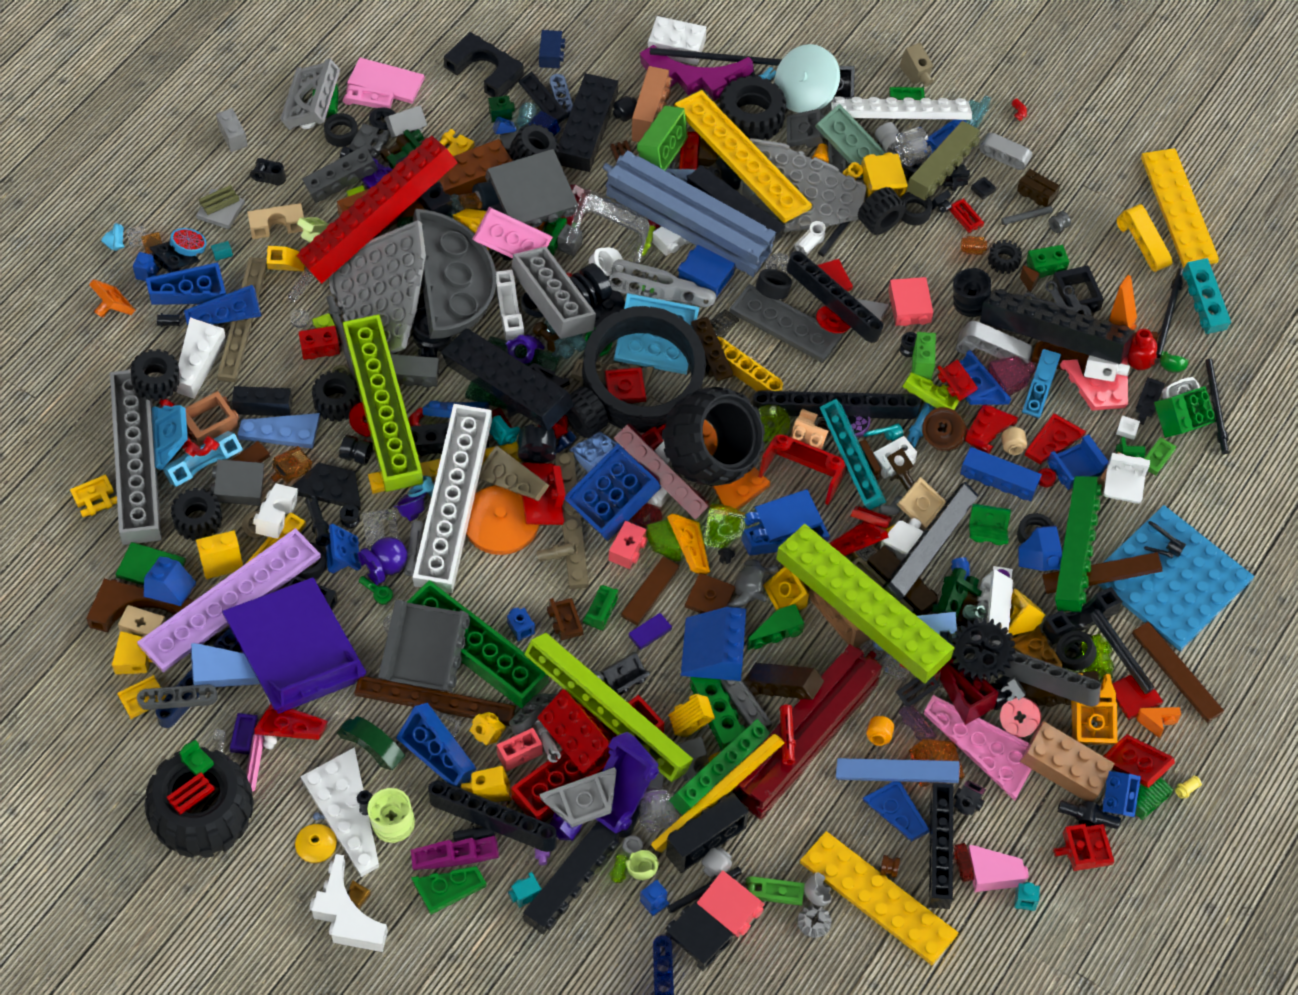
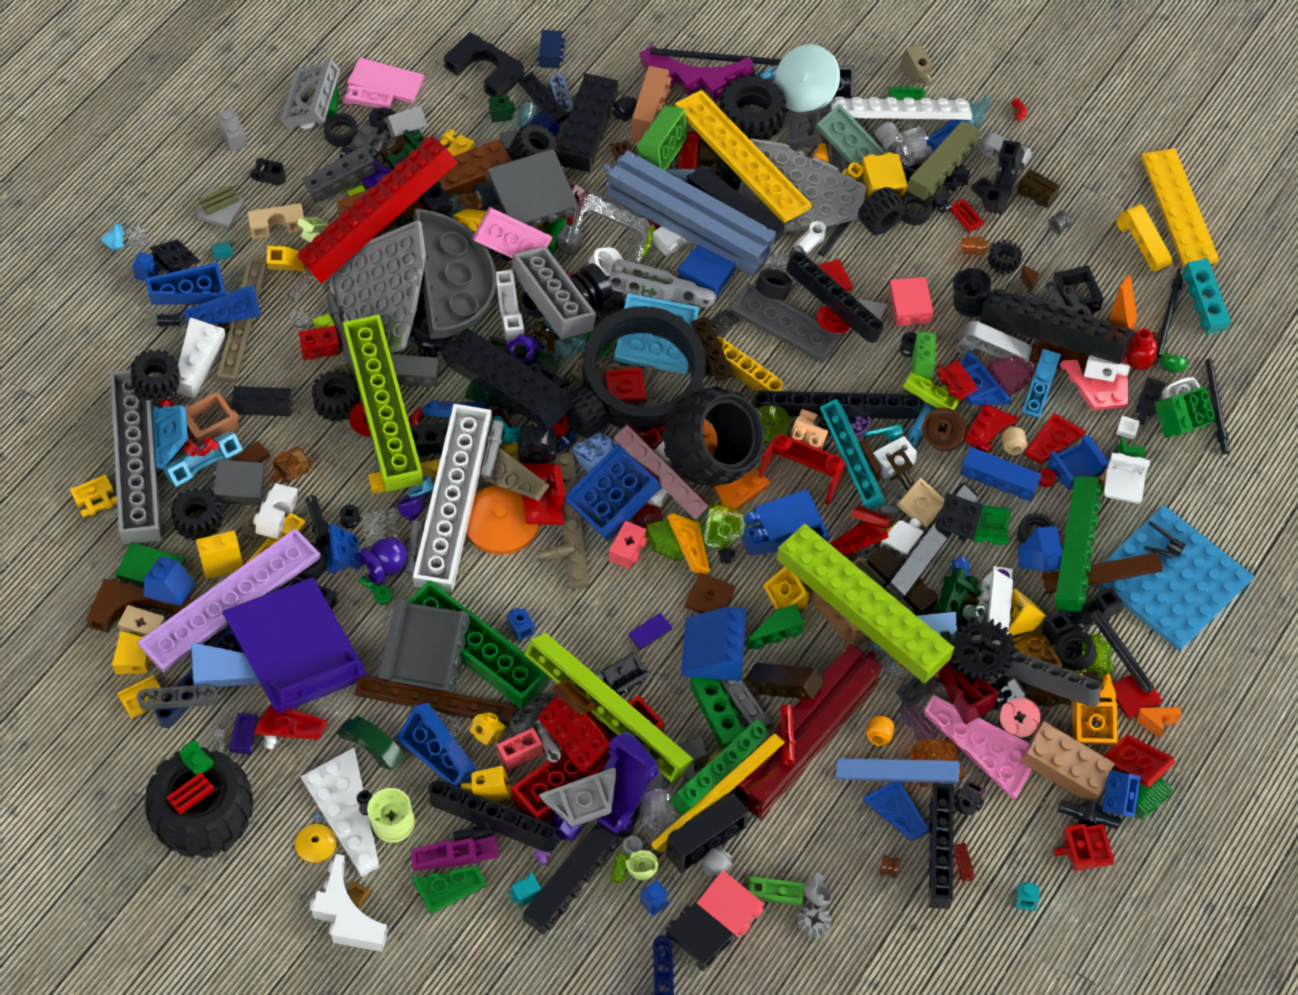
(111, 298): orange tile -> none
(151, 240): clear orange tile -> none
(188, 241): tile -> none
(254, 760): bright pink axle -> none
(281, 430): medium blue wing -> none
(330, 485): black wing -> none
(357, 450): black wheel -> none
(494, 441): none -> light grey pin
(503, 126): blue slope -> none
(565, 618): reddish brown bracket -> none
(574, 697): none -> reddish brown tile
(601, 607): green hinge -> none
(650, 591): reddish brown tile -> none
(678, 36): white brick -> none
(691, 715): yellow brick -> none
(698, 893): black bar -> none
(749, 583): dark grey piece -> none
(879, 898): yellow plate -> none
(960, 516): none -> black hinge
(995, 869): bright pink slope -> none
(998, 193): none -> black arch
(1026, 215): dark grey bar -> none
(1048, 260): green brick -> none
(1159, 455): bright green plate -> none
(1177, 672): reddish brown tile -> none
(1184, 790): light yellow pin -> none

